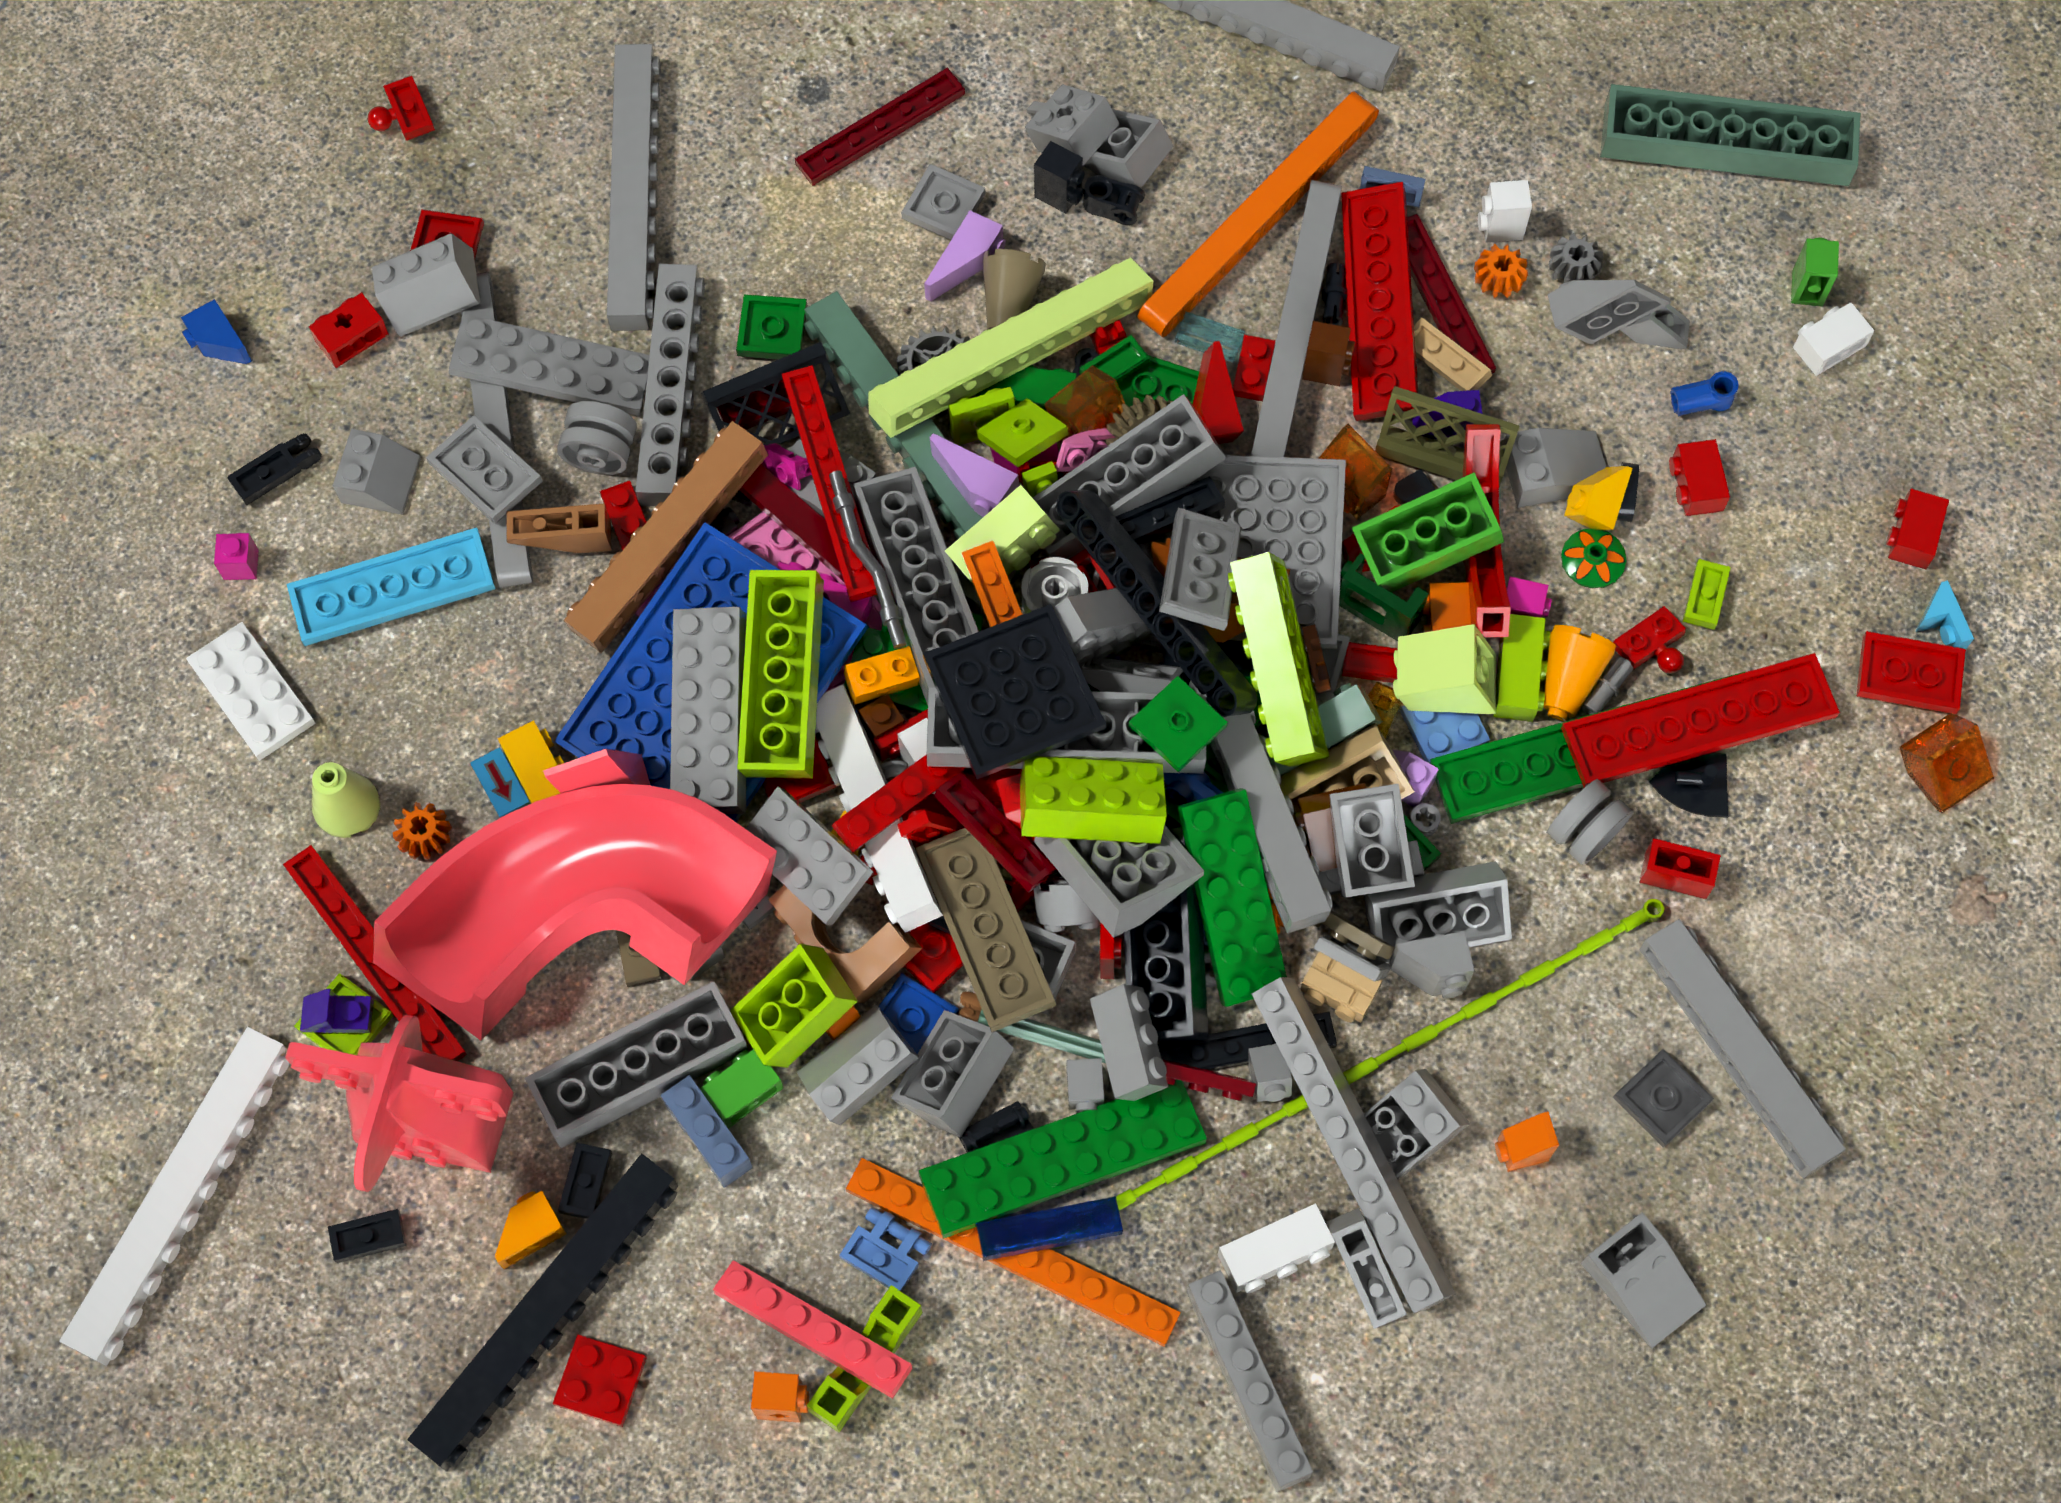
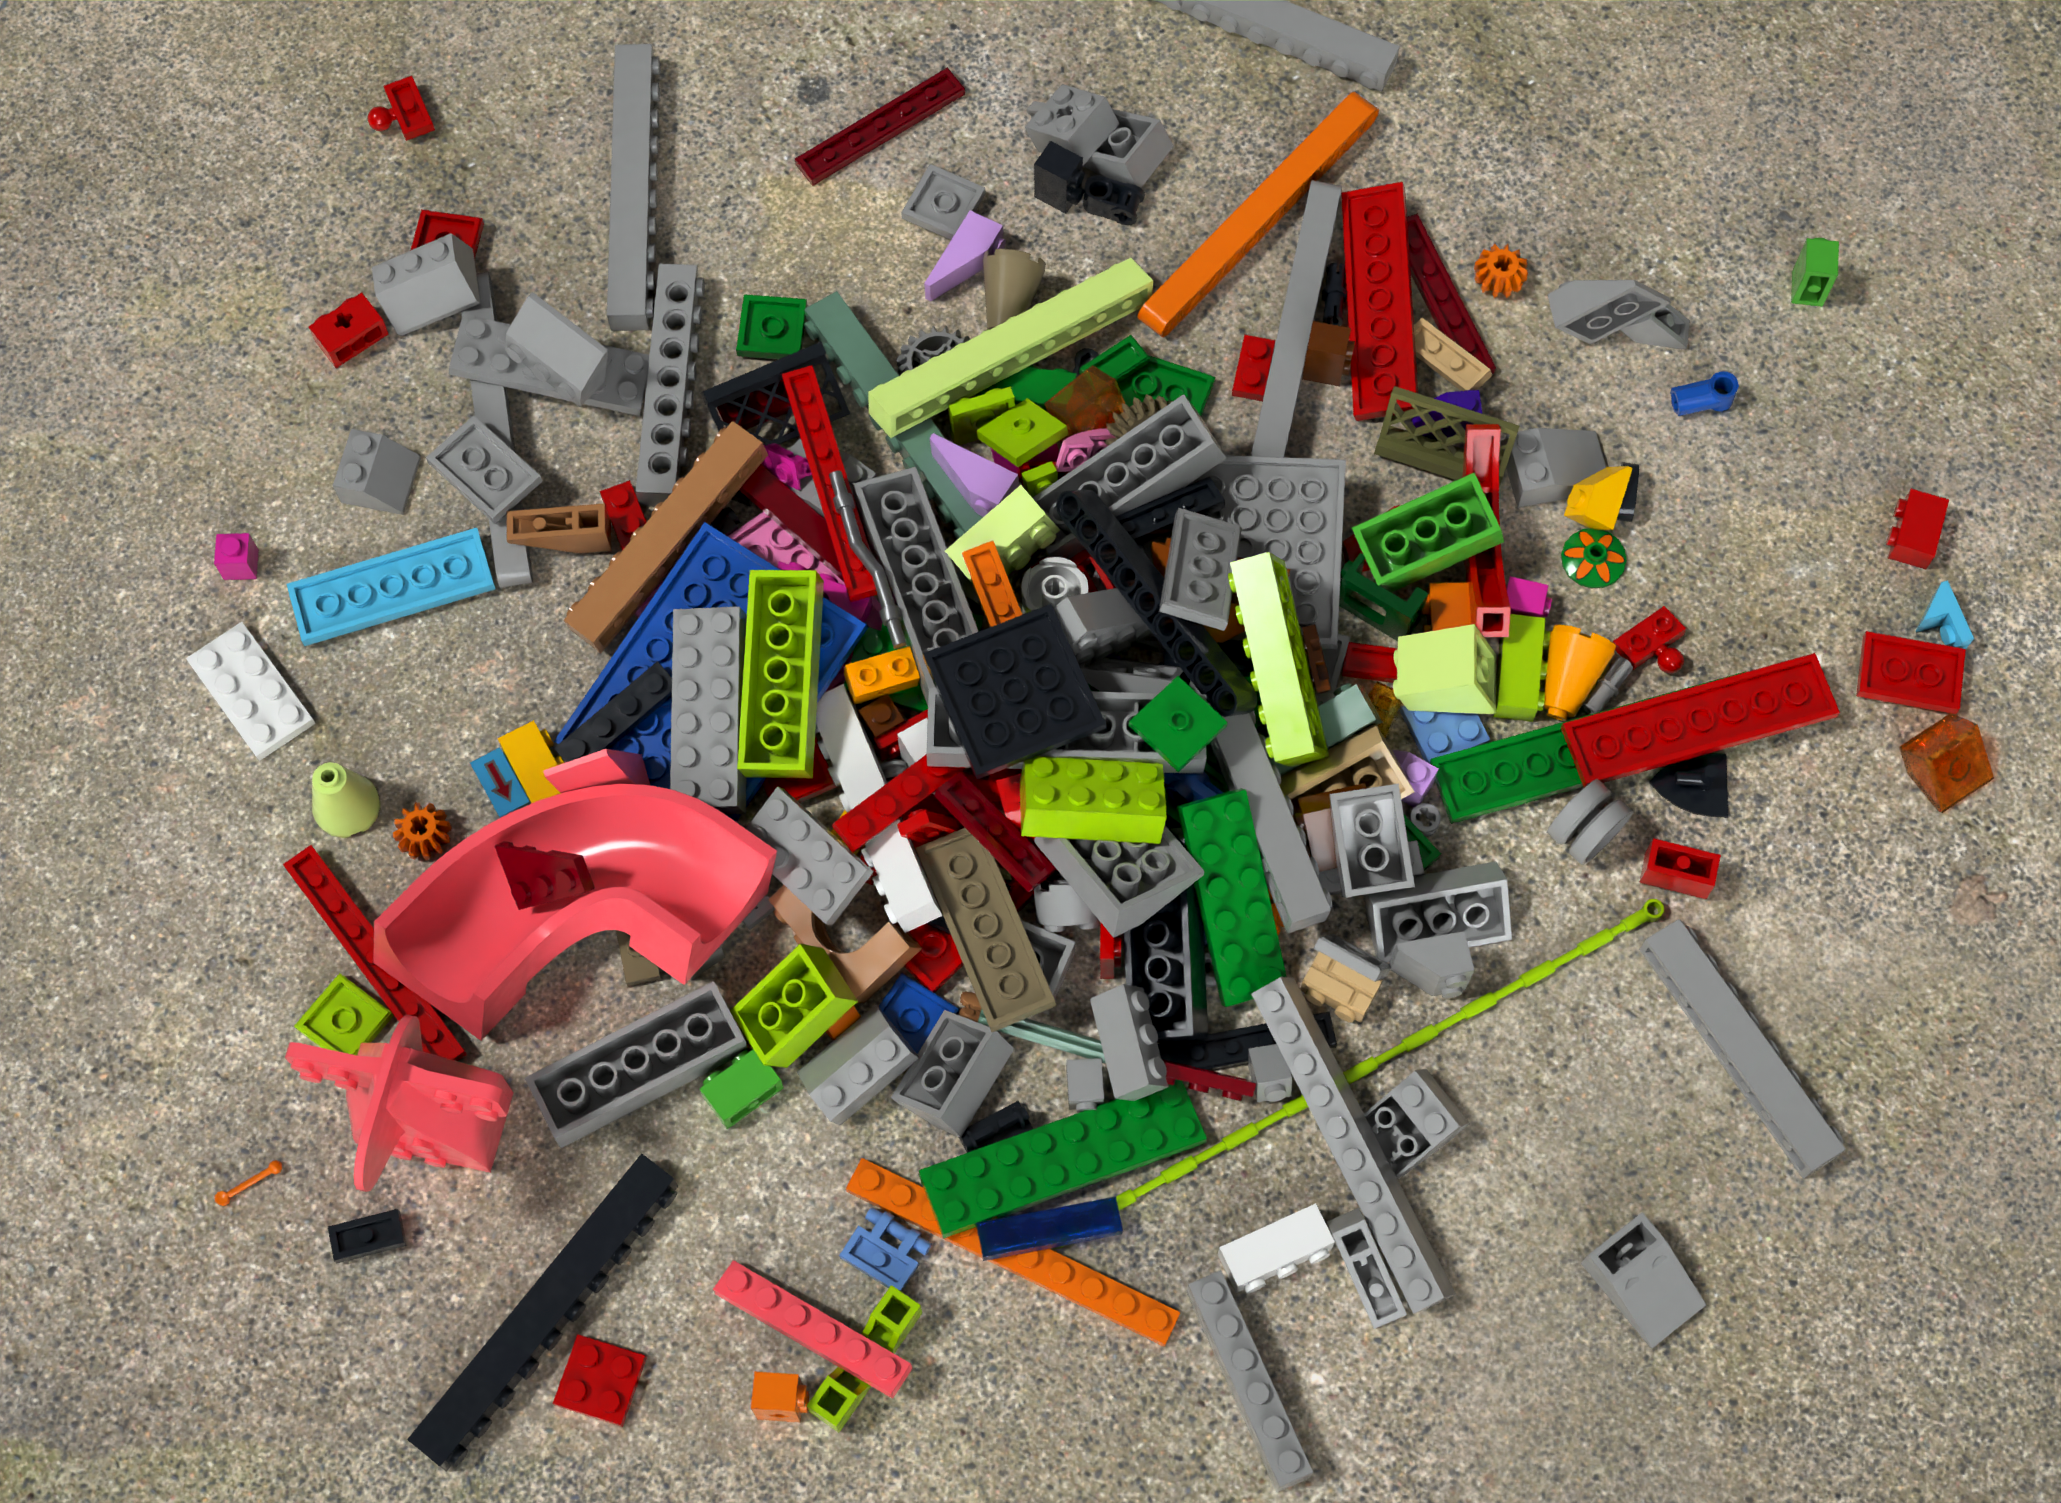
(176, 1197): white brick -> none
(213, 334): blue slope -> none
(223, 1198): none -> orange hinge
(273, 468): black hinge -> none
(336, 1014): dark purple slope -> none
(528, 1229): light orange slope -> none
(542, 876): none -> dark red wing
(556, 350): none -> light grey slope
(585, 1180): black plate -> none
(597, 438): light grey wheel -> none
(619, 715): none -> black plate
(706, 1131): sand blue arch -> none
(1107, 336): red tile -> none
(1211, 332): clear light blue tile -> none
(1215, 397): red slope -> none
(1345, 930): dark tan plate -> none
(1365, 471): clear orange slope -> none
(1412, 487): black tile -> none
(1413, 185): sand blue tile -> none
(1505, 211): white brick -> none
(1527, 1142): orange slope -> none
(1575, 259): light grey gear -> none
(1663, 1098): flat silver plate -> none
(1699, 477): red brick -> none
(1706, 594): lime plate -> none
(1730, 135): sand green brick -> none
(1832, 338): white brick -> none

